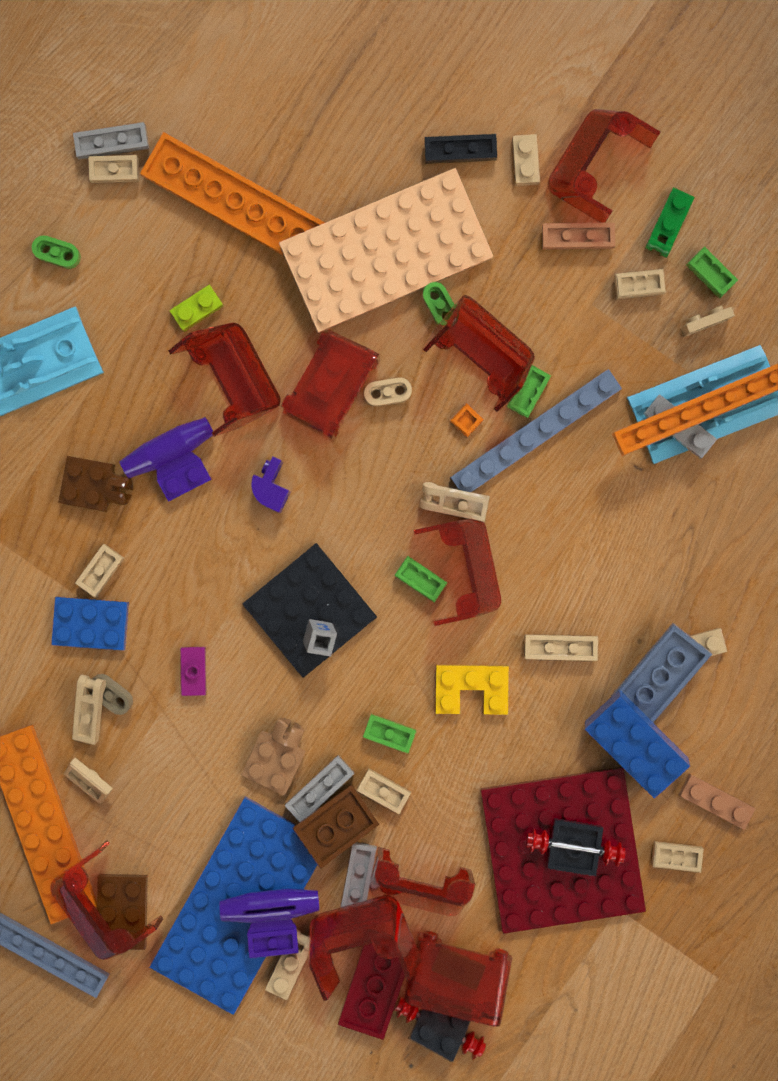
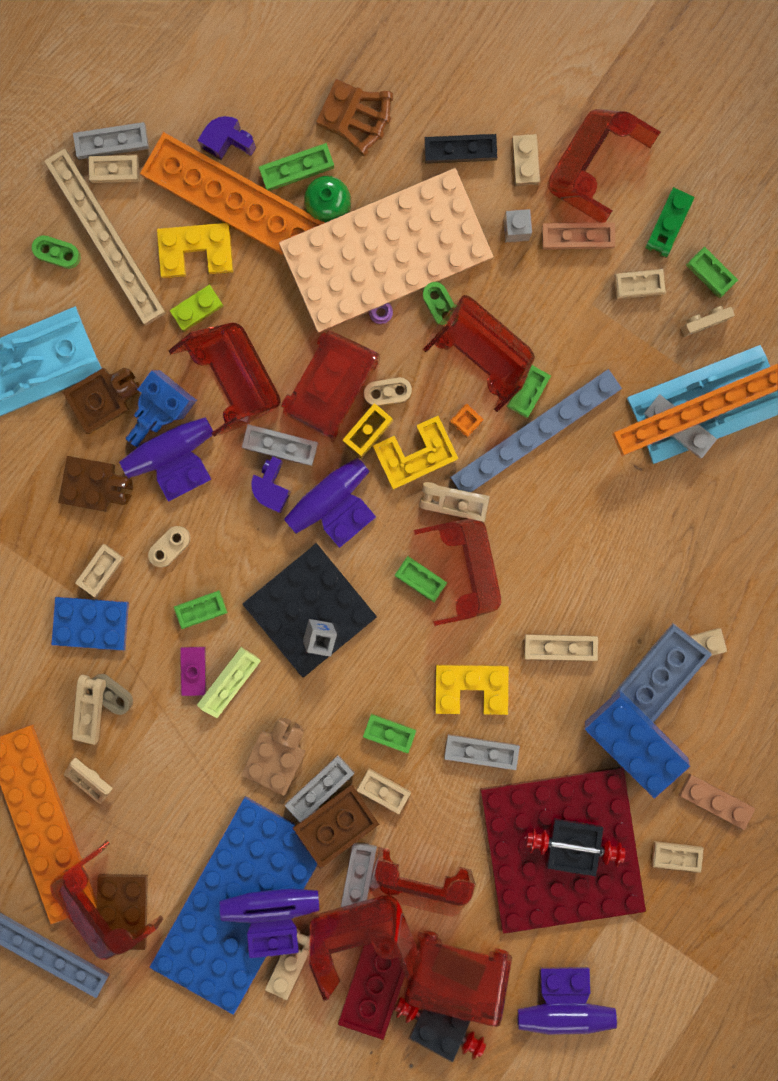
(101, 397): none -> reddish brown plate
(105, 237): none -> tan plate
(159, 405): none -> blue brick
(169, 546): none -> tan plate
(179, 240): none -> yellow plate
(200, 609): none -> bright green plate
(222, 133): none -> dark purple brick
(228, 682): none -> yellowish green plate
(280, 445): none -> light grey plate
(296, 167): none -> bright green plate
(327, 198): none -> green cylinder
(334, 504): none -> dark purple plate
(341, 108): none -> dark orange plate
(368, 430): none -> yellow brick
(382, 319): none -> medium lavender plate
(403, 469): none -> yellow plate
(481, 752): none -> light grey plate
(517, 225): none -> light grey brick
(566, 1006): none -> dark purple plate

